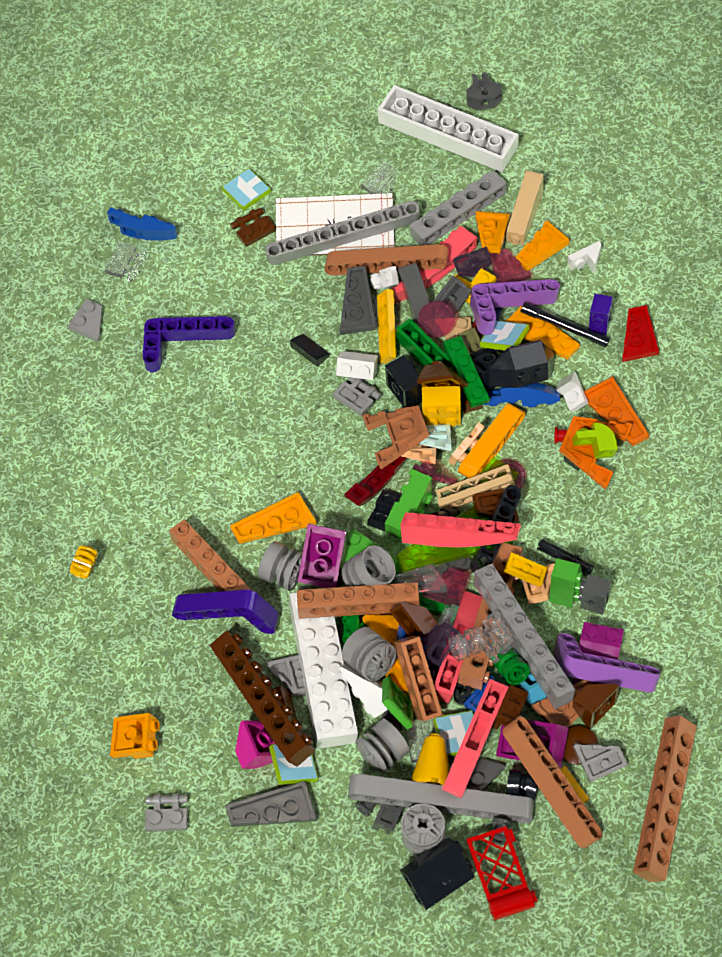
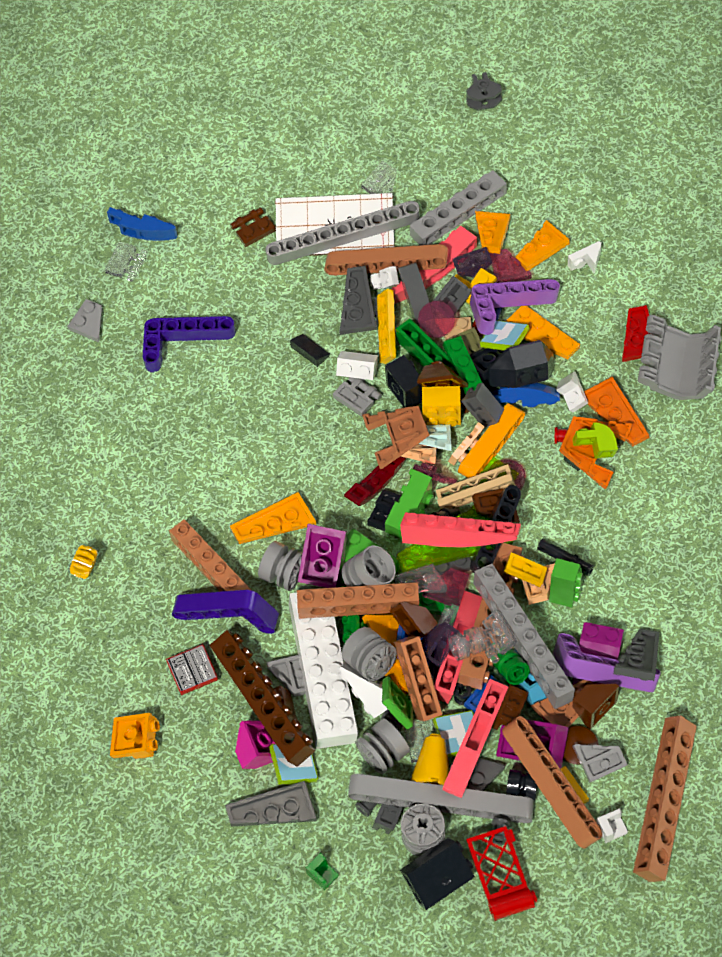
(166, 819): light grey plate -> none
(192, 669): none -> light grey tile
(246, 189): tile -> none
(321, 872): none -> green panel
(448, 128): white brick -> none
(483, 405): none -> dark grey hinge
(525, 208): tan slope -> none
(593, 336): black piece -> none
(594, 594): dark grey brick -> none
(600, 313): dark purple brick -> none
(612, 826): none -> white panel
(640, 656): none -> dark grey wing
(678, 361): none -> light grey hinge

